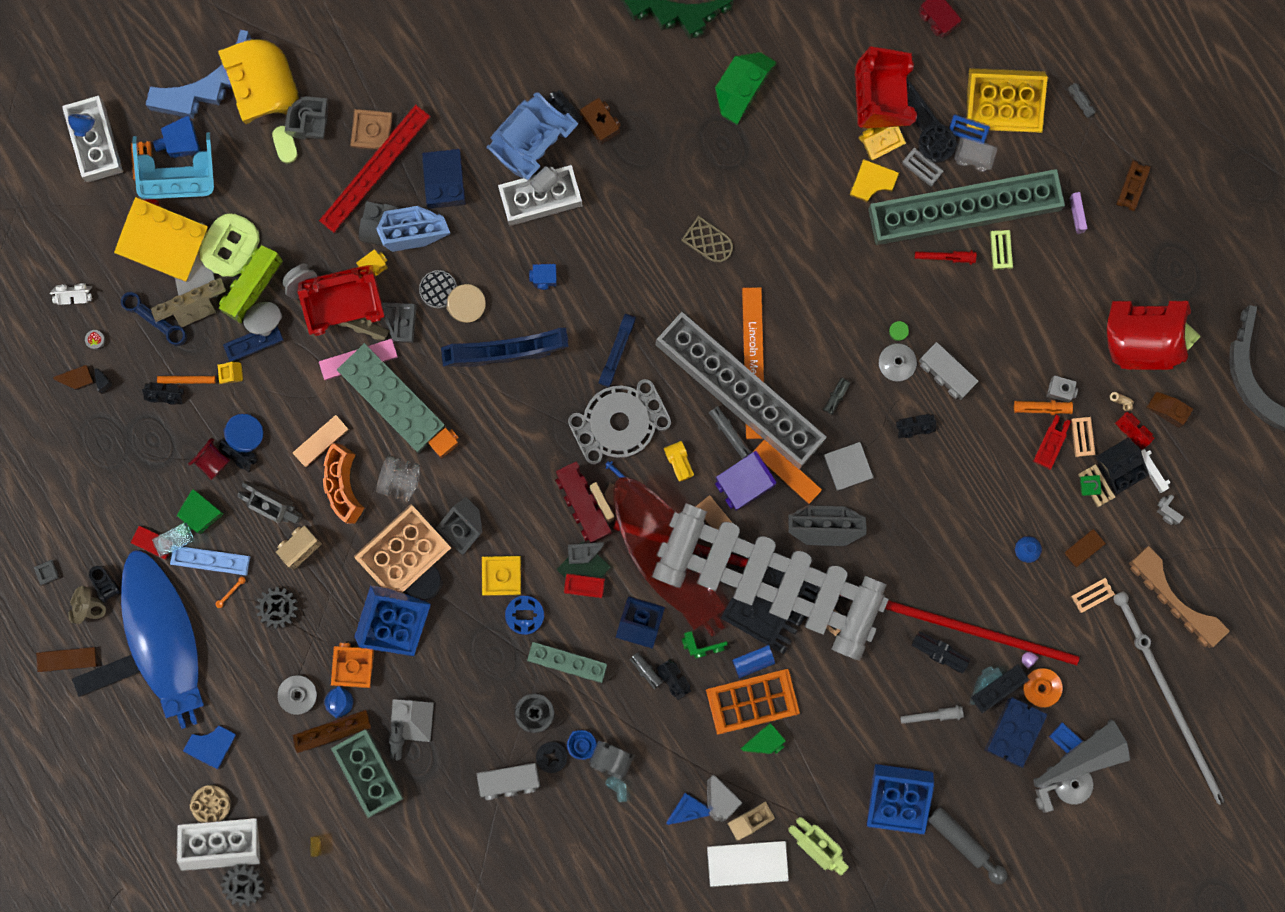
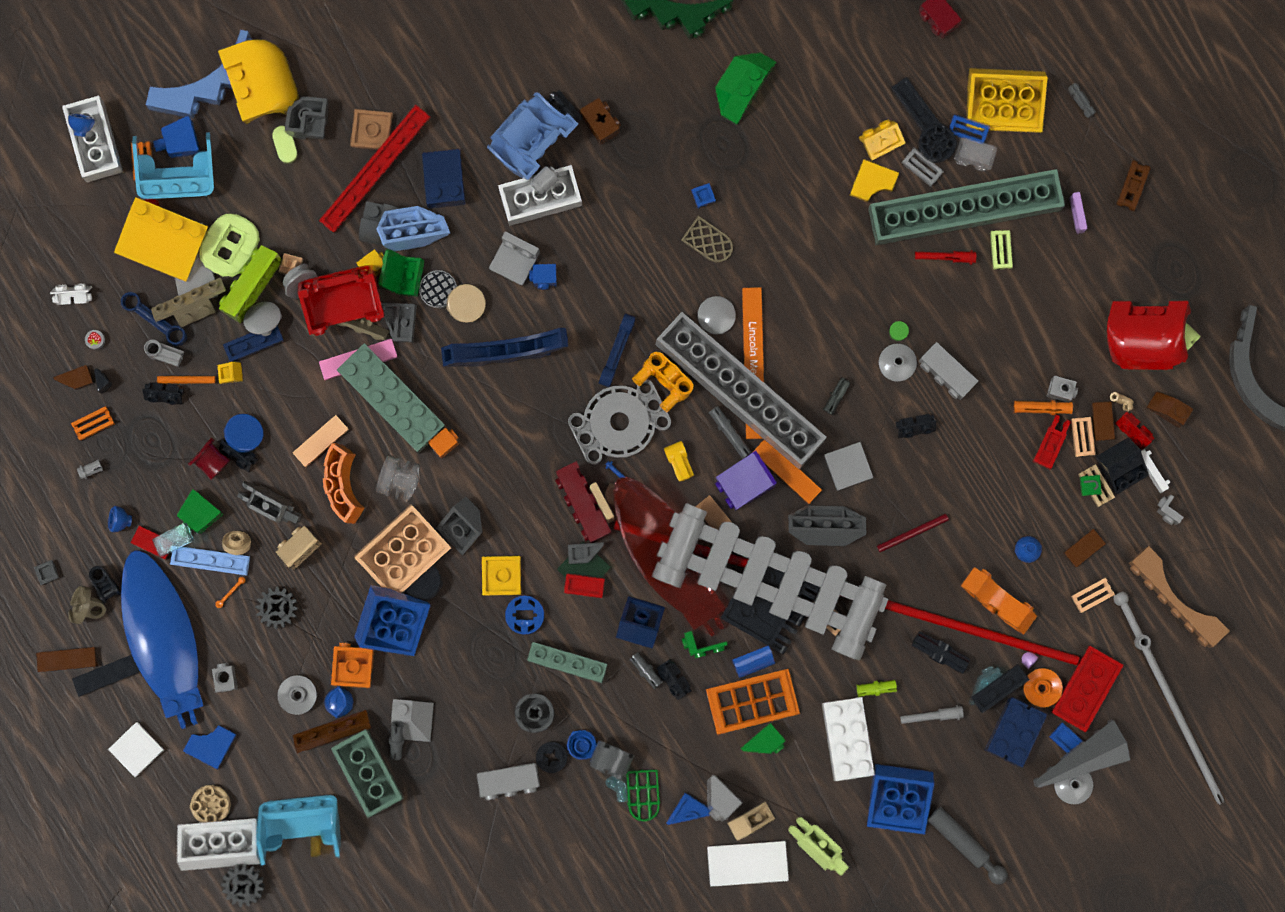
(75, 424): none -> orange tile
(89, 469): none -> light grey pin
(118, 519): none -> blue brick
(136, 749): none -> white tile
(165, 353): none -> light grey piece
(231, 684): none -> light grey brick
(236, 542): none -> tan plate
(289, 262): none -> light nougat tile
(297, 819): none -> medium azure windscreen
(401, 274): none -> green bracket
(514, 258): none -> light grey bracket
(648, 787): none -> green window
(669, 376): none -> light orange piece
(703, 195): none -> blue plate
(716, 315): none -> light grey dish
(848, 739): none -> white brick
(876, 688): none -> lime pin
(883, 89): red windscreen -> none
(912, 533): none -> dark red bar
(995, 599): none -> orange brick
(1043, 800): light grey bracket -> none
(1087, 688): none -> red plate
(1103, 421): none -> reddish brown tile

